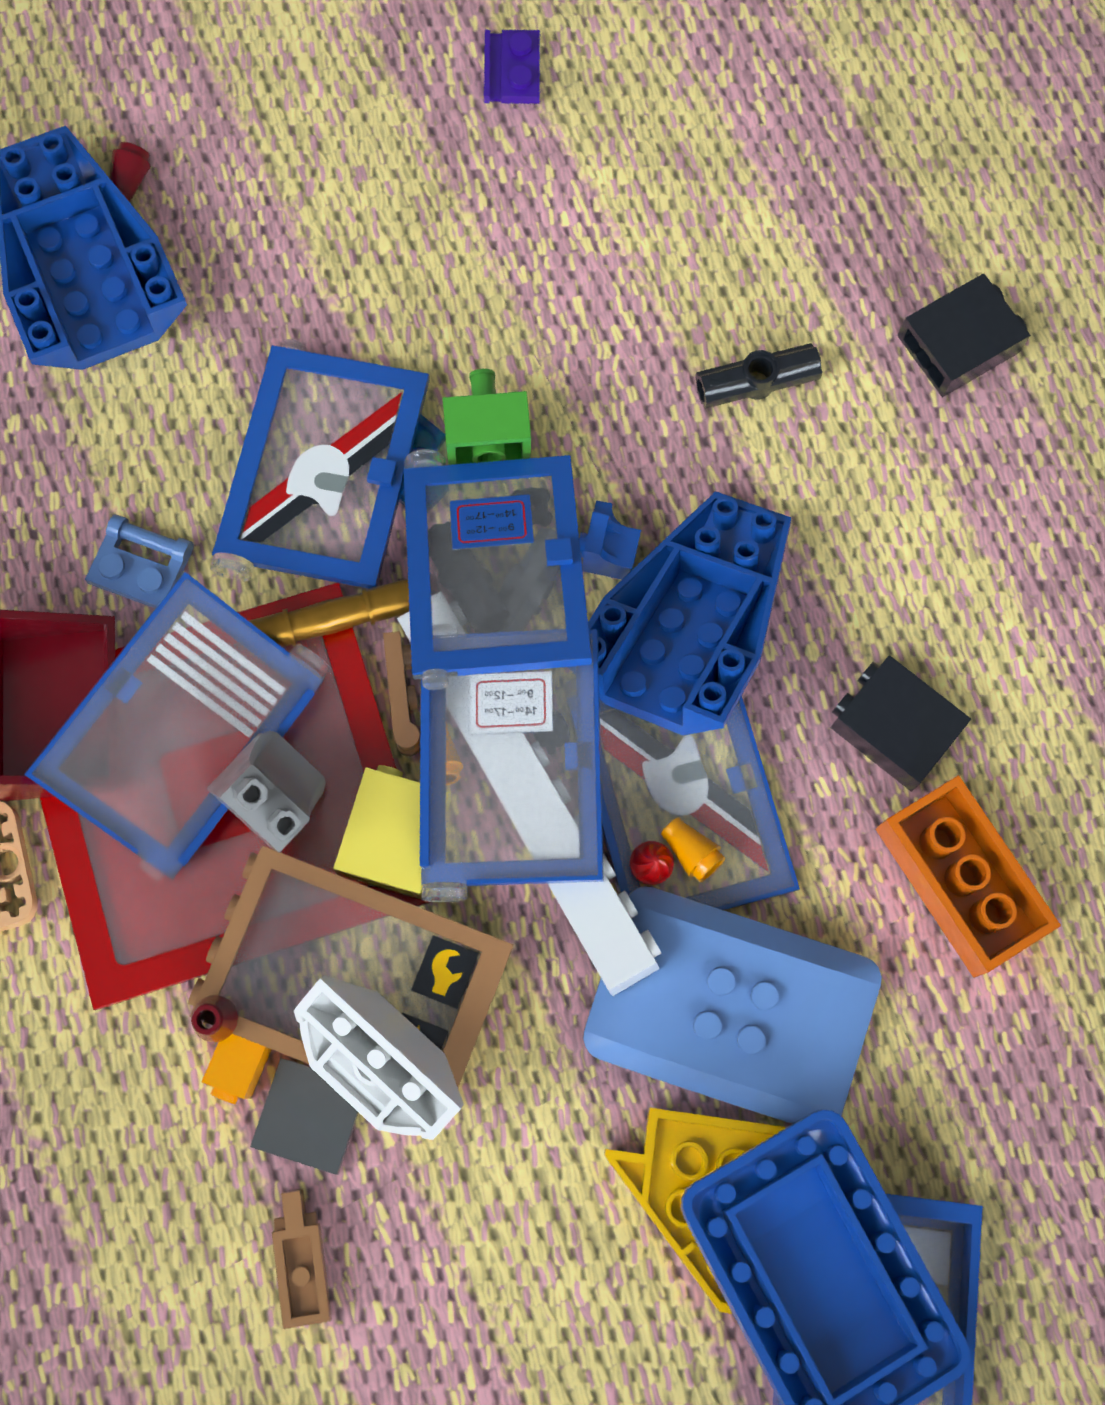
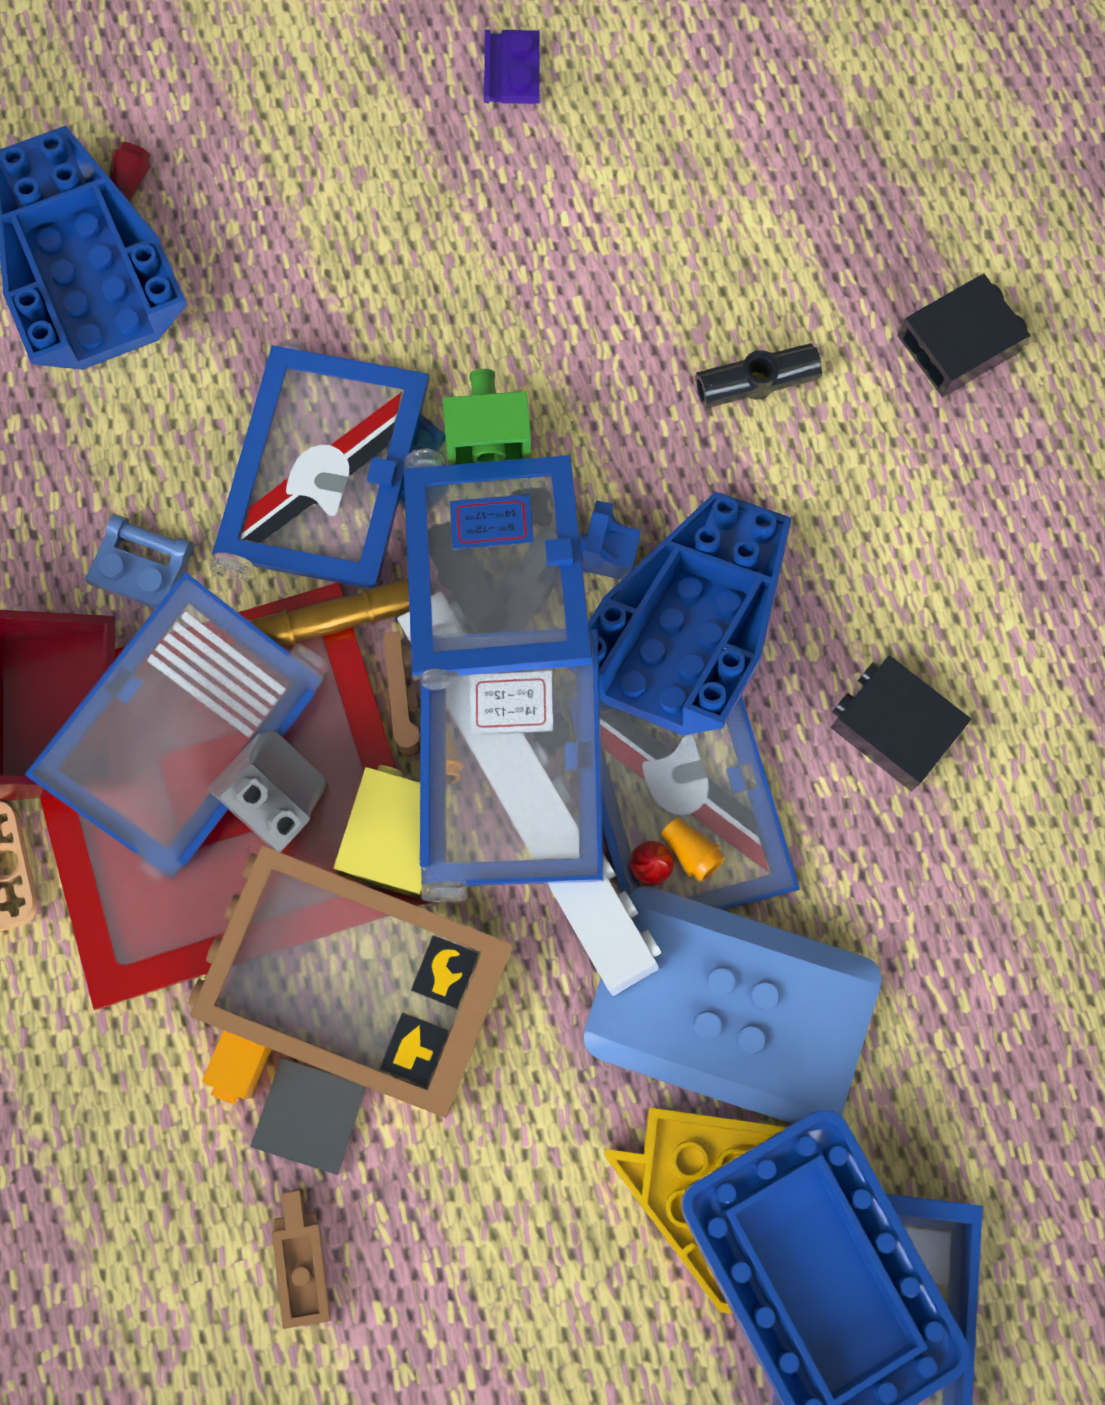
(225, 1016): dark red cone -> none
(377, 1059): white wedge -> none
(967, 877): orange brick -> none

